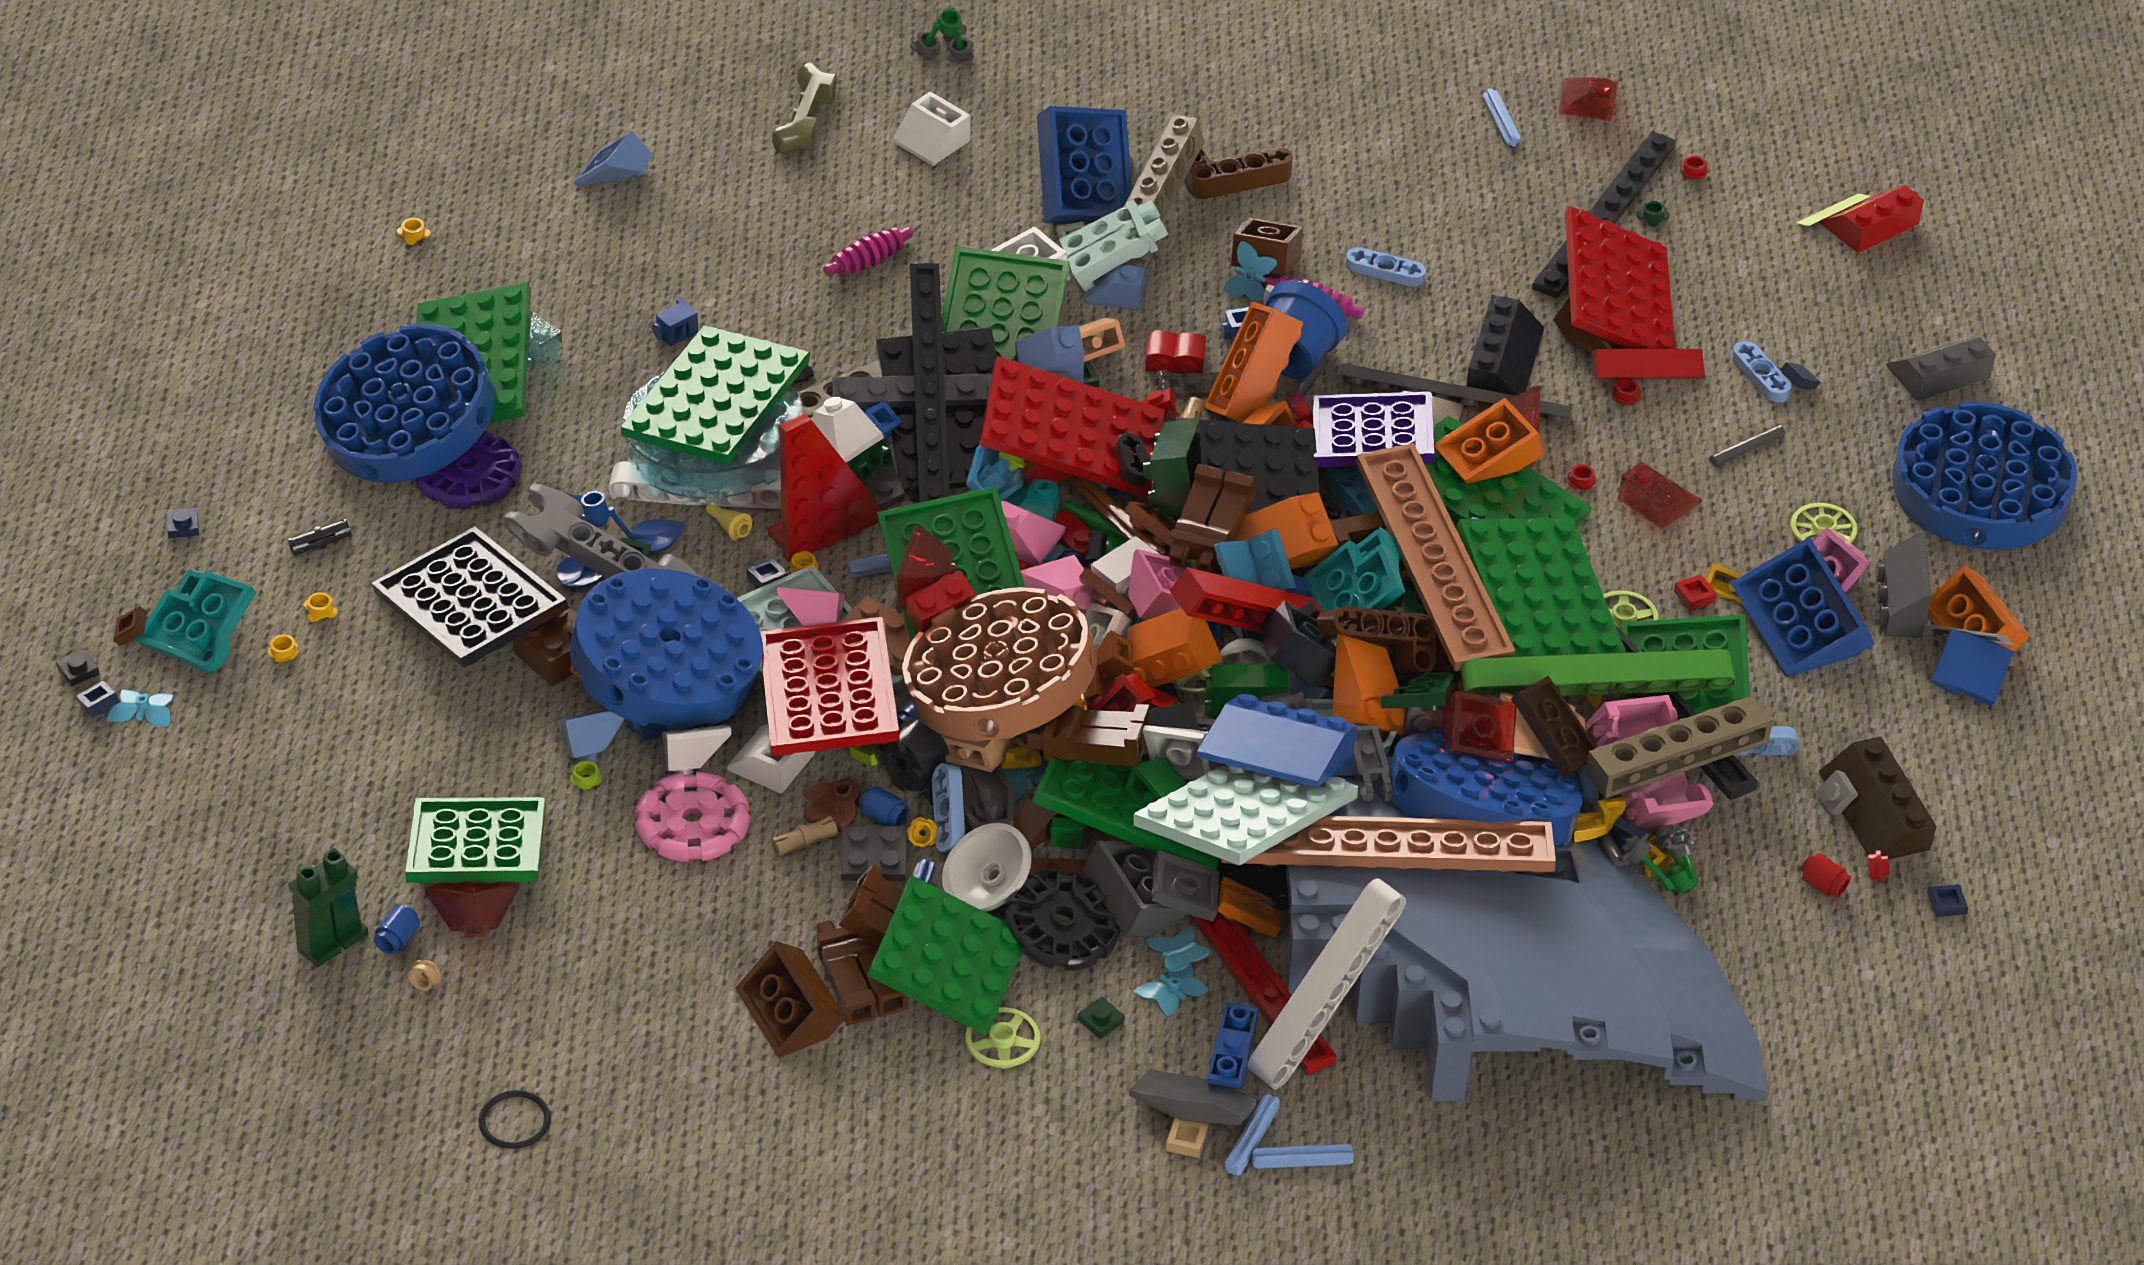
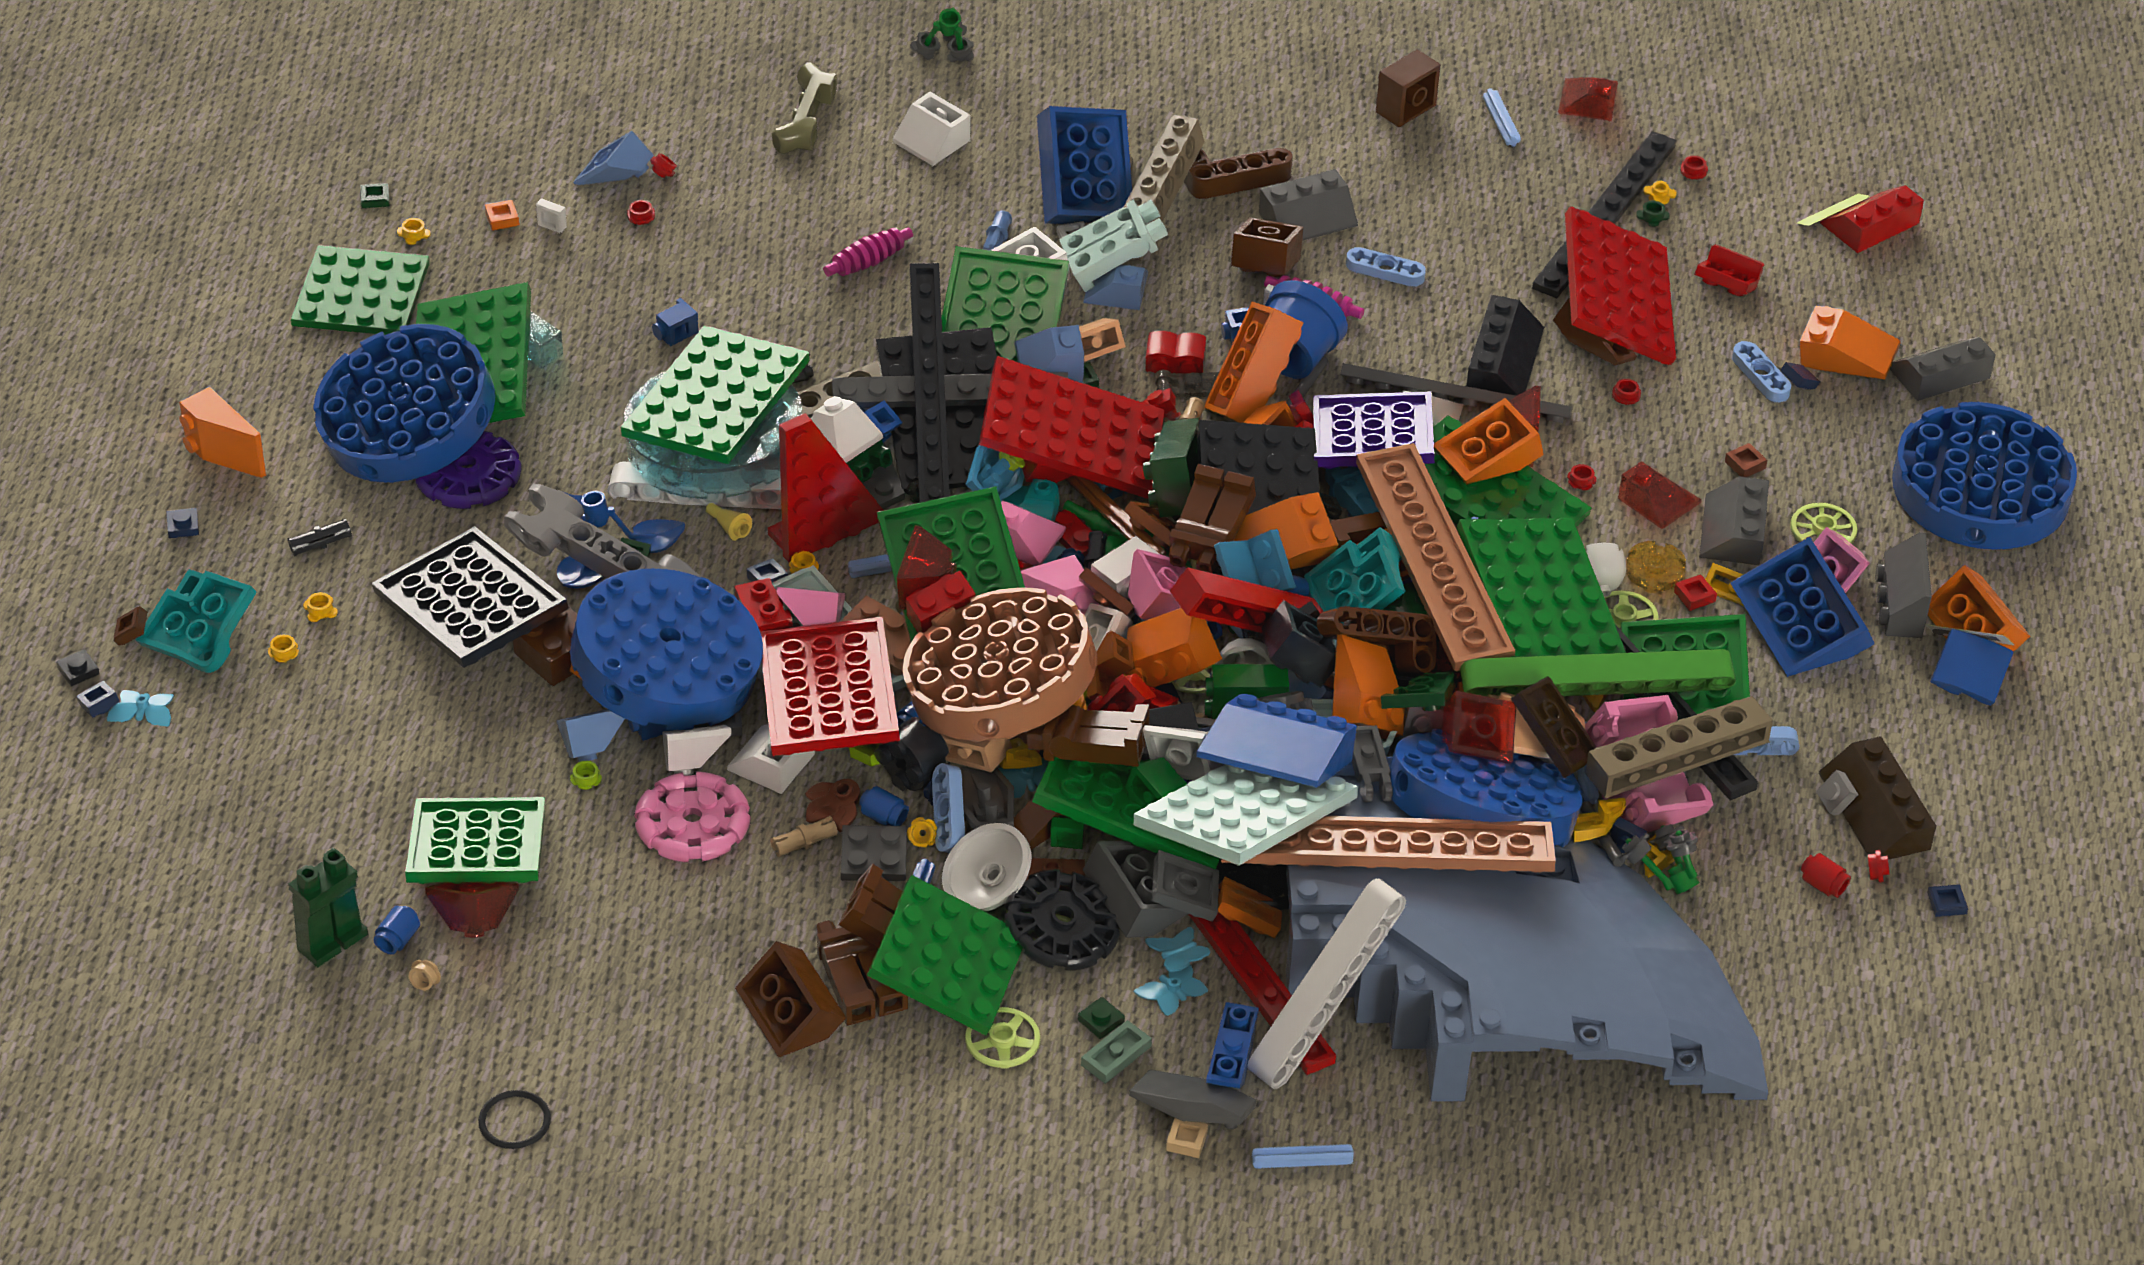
(221, 434): none -> orange slope
(360, 290): none -> plate
(374, 195): none -> dark green tile
(502, 215): none -> orange plate
(551, 215): none -> white tile
(641, 212): none -> red plate
(663, 165): none -> red plate
(764, 604): none -> red brick
(998, 231): none -> medium blue axle
(1116, 1051): none -> sand green plate
(1126, 459): black beam -> none
(1252, 274): medium azure piece -> none
(1252, 1134): light blue axle -> none
(1315, 202): none -> dark grey slope
(1407, 88): none -> reddish brown brick
(1608, 565): none -> white cylinder
(1648, 364): red tile -> none
(1651, 578): none -> clear yellow plate
(1660, 192): none -> yellow plate
(1730, 270): none -> red bracket
(1735, 521): none -> dark grey slope
(1746, 460): none -> copper plate
(1747, 445): dark grey bar -> none
(1846, 344): none -> orange slope

